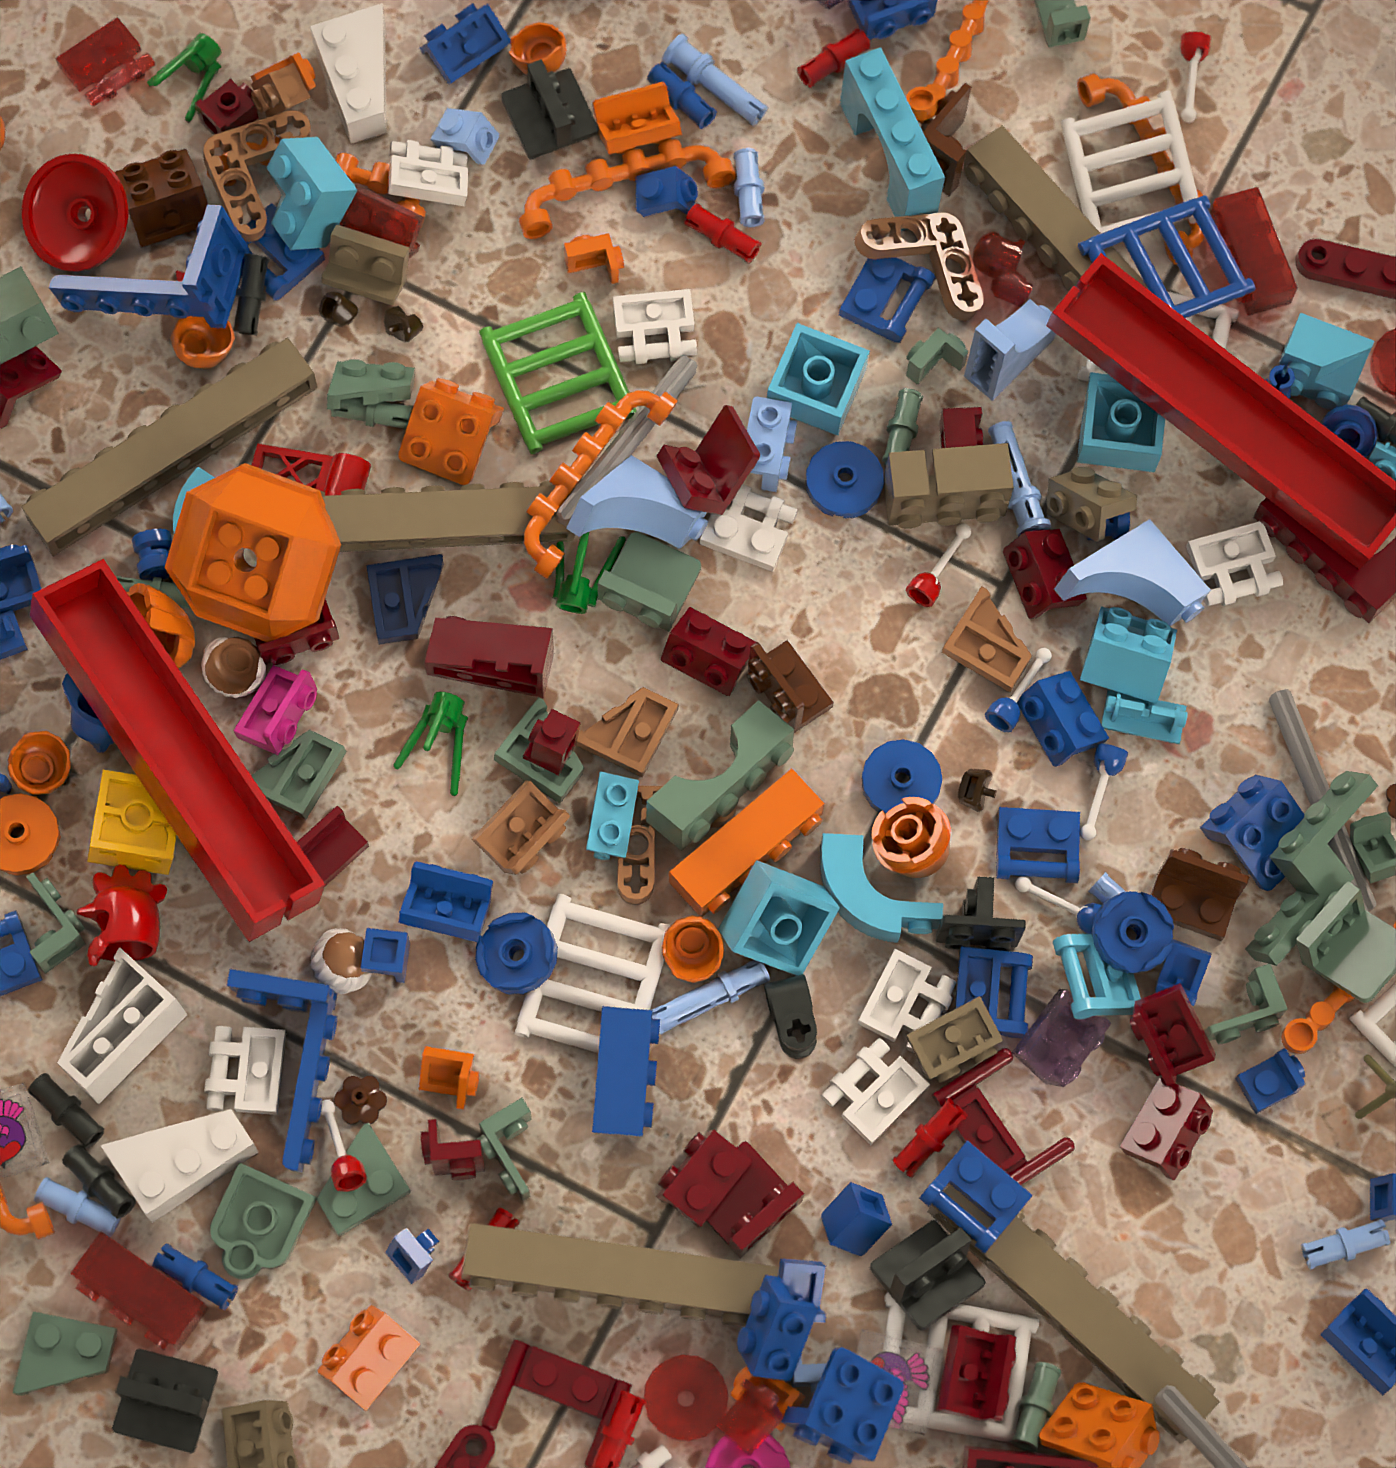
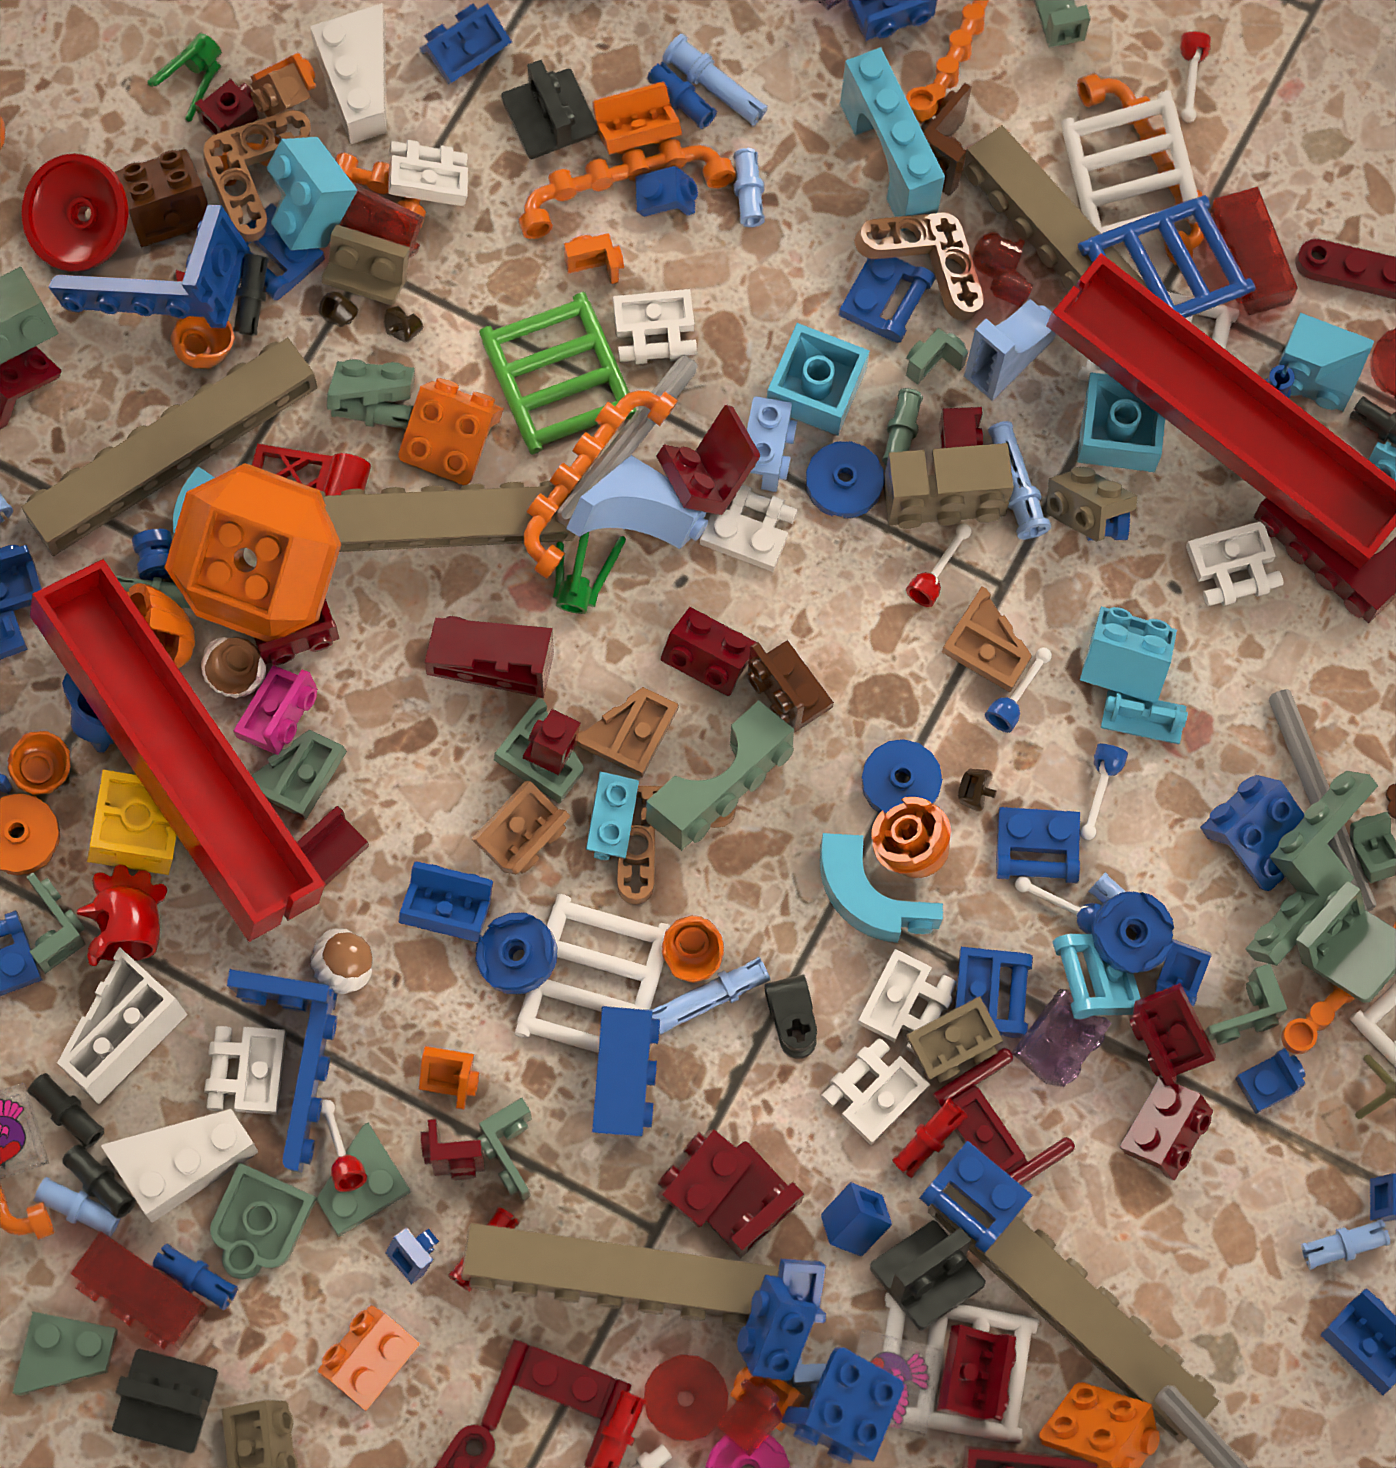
(100, 54): clear red plate -> none
(361, 1110): reddish brown plant -> none
(386, 953): blue panel -> none
(402, 595): dark blue wing -> none
(441, 716): green plant -> none
(467, 133): light blue bracket -> none
(537, 43): orange hair -> none
(649, 581): sand green bracket -> none
(722, 233): red pin -> none
(755, 833): orange brick -> none
(778, 918): medium azure slope -> none
(833, 57): red pin -> none
(977, 922): pearl dark grey bracket -> none
(1036, 1406): sand green pin -> none
(1037, 566): dark red bracket -> none
(1061, 717): blue bracket -> none
(1143, 569): light blue arch -> none
(1199, 892): reddish brown bracket -> none
(1353, 426): blue plate -> none

